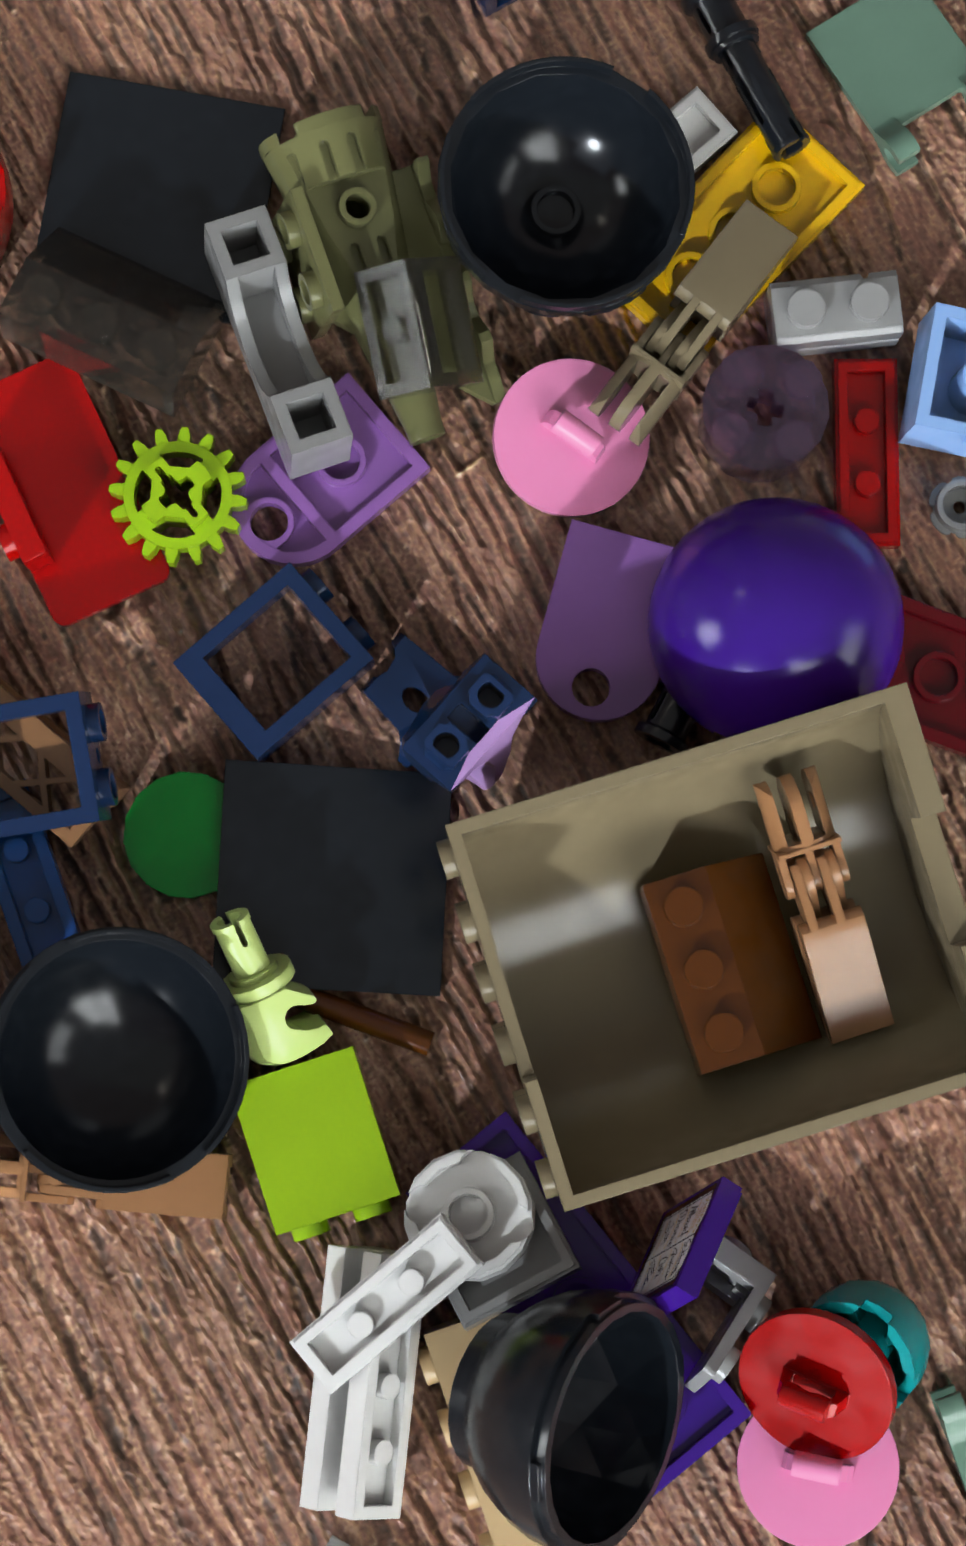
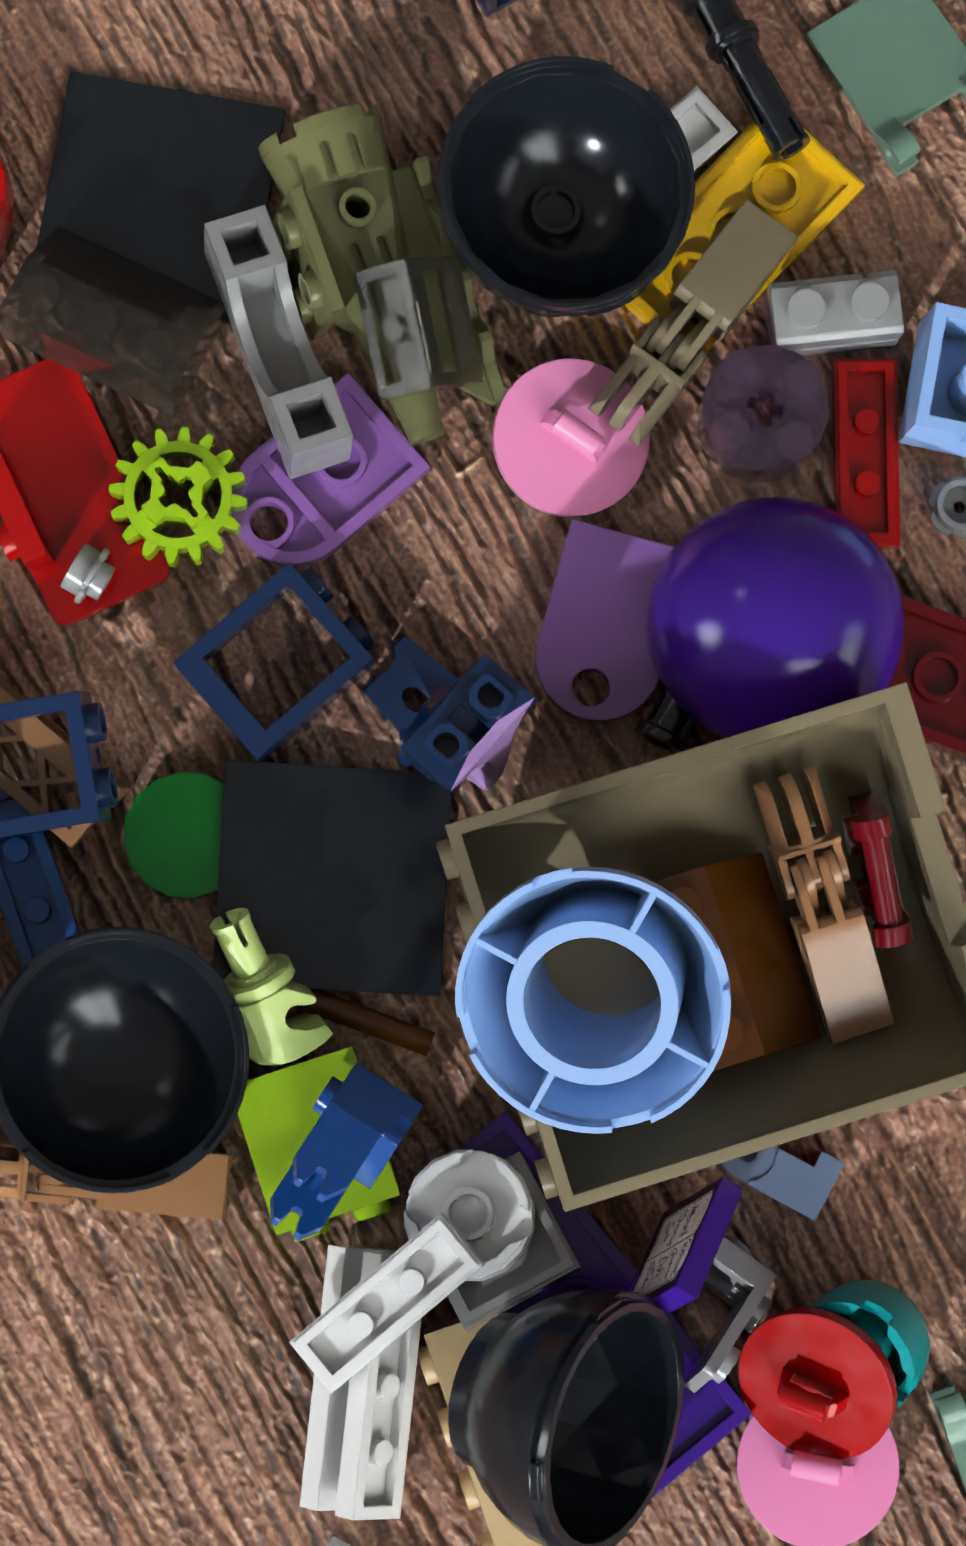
(88, 573): none -> light grey plate
(350, 1141): none -> blue piece
(582, 1065): none -> light blue cone
(788, 1178): none -> sand blue leg
(879, 891): none -> dark red plate

